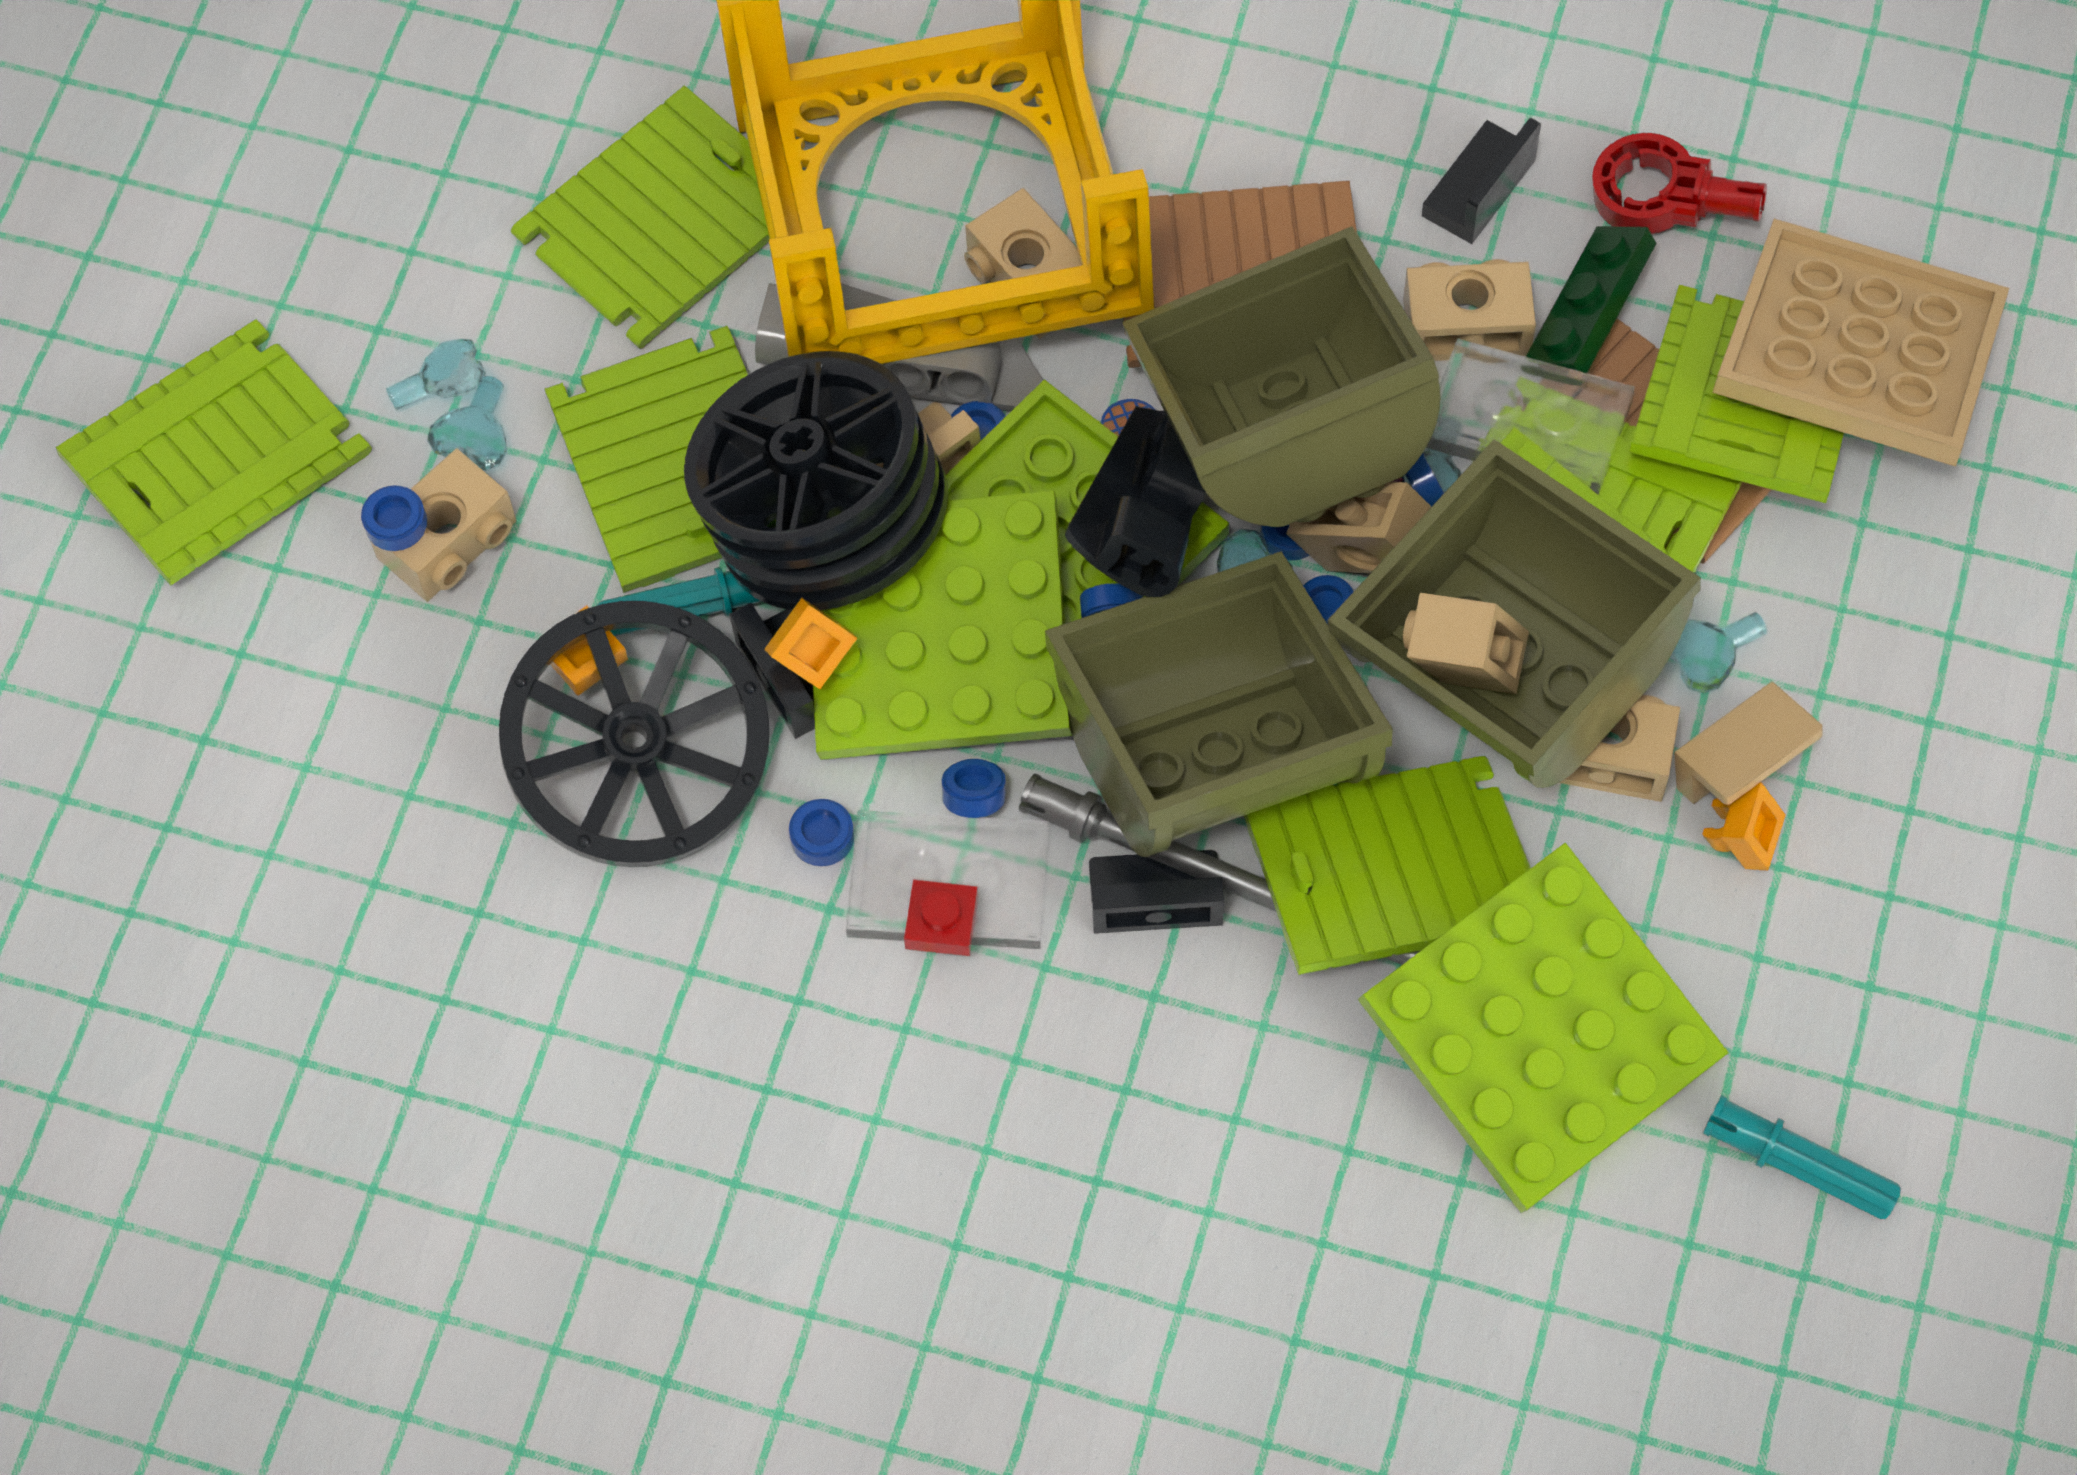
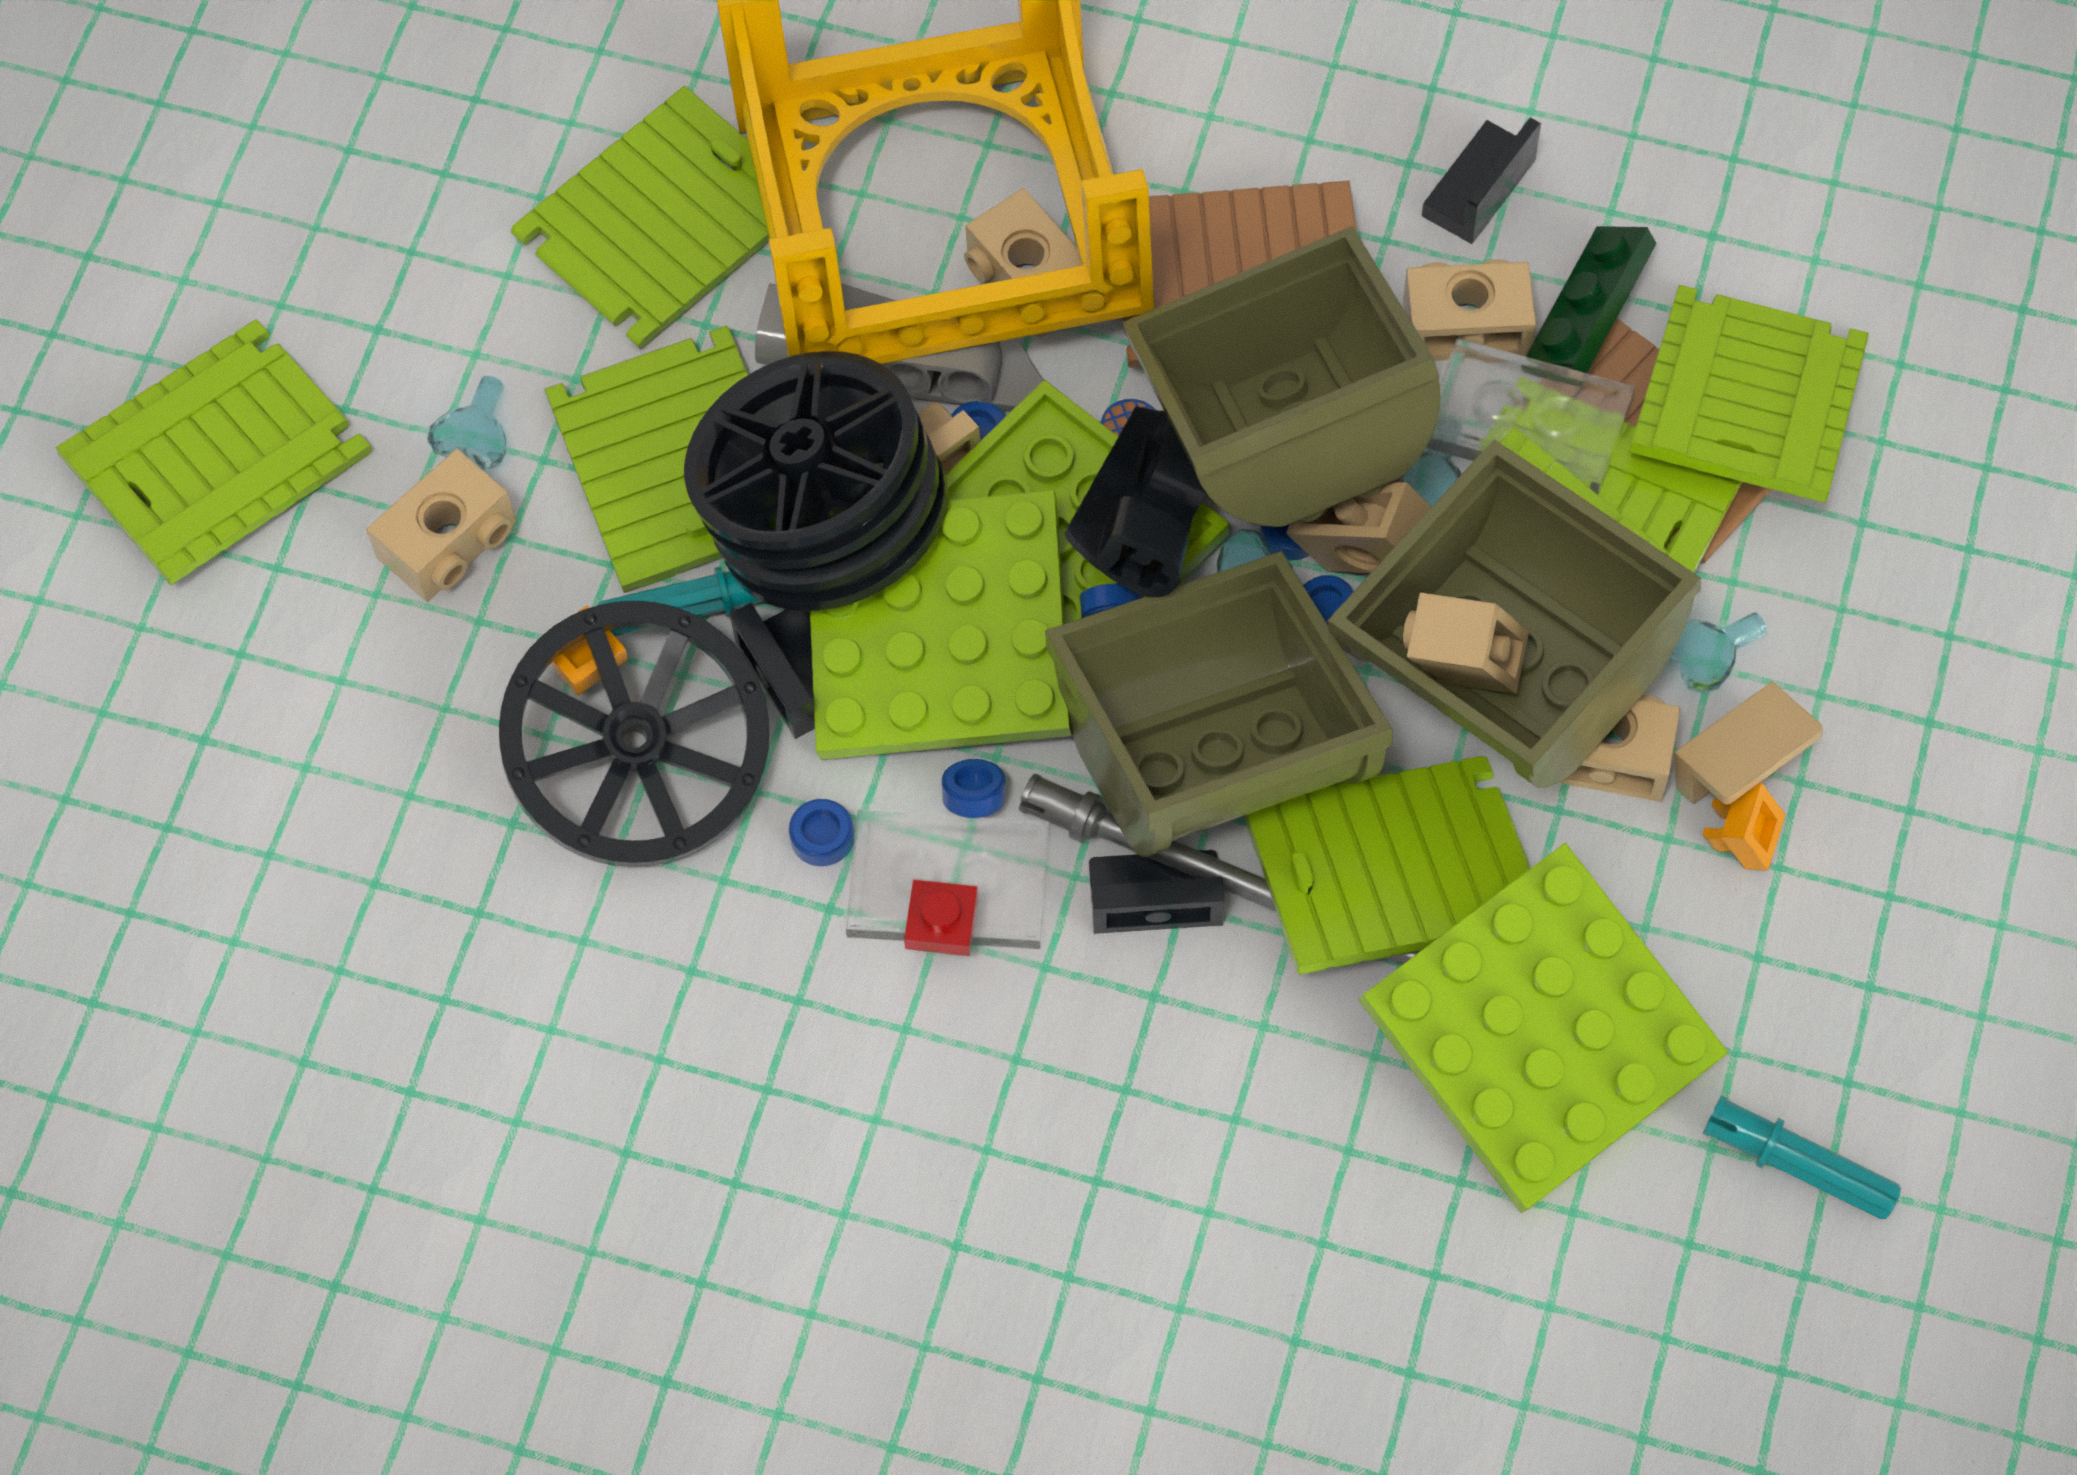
(394, 518): blue tile -> none
(444, 373): clear light blue rock -> none
(810, 643): light orange tile -> none
(1424, 481): blue tile -> none
(1684, 200): red pin -> none
(1862, 342): tan plate -> none

